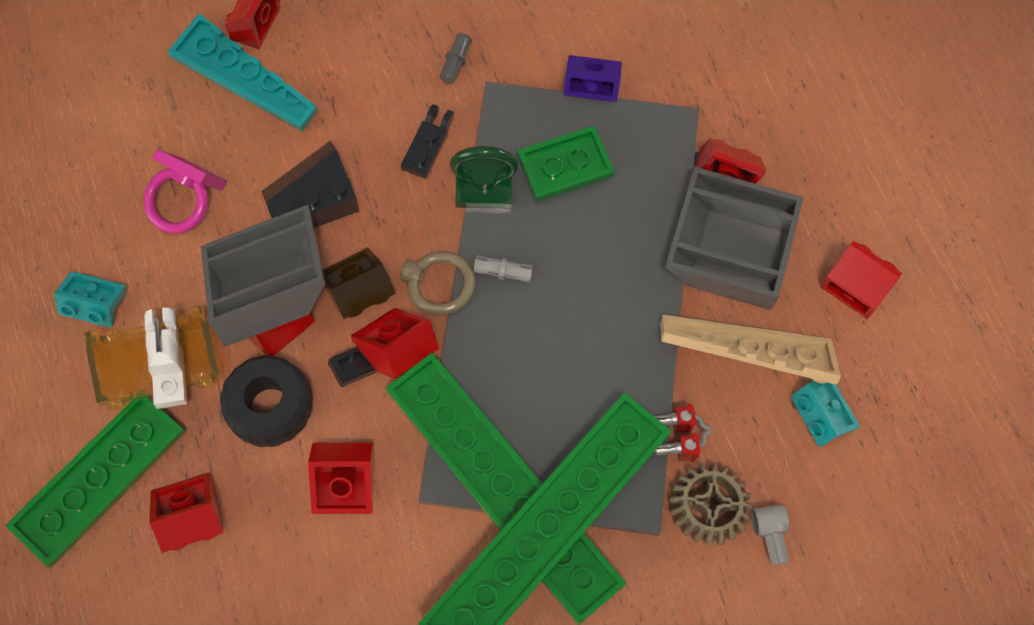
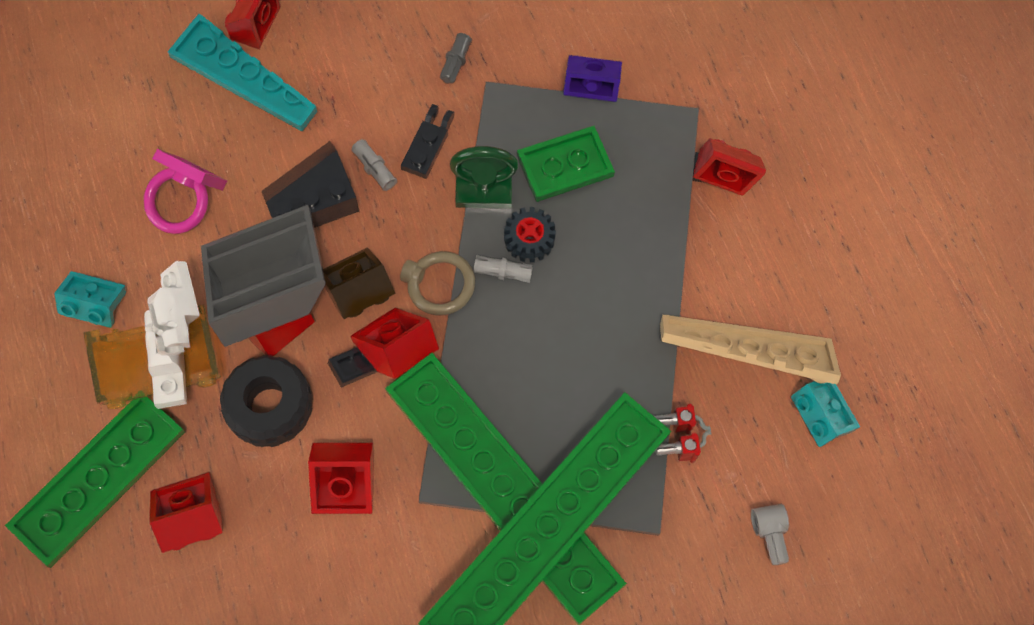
(173, 310): none -> white plate
(374, 165): none -> light grey pin
(529, 225): none -> black wheel
(724, 504): dark tan gear -> none
(734, 238): dark grey slope -> none
(861, 279): red slope -> none

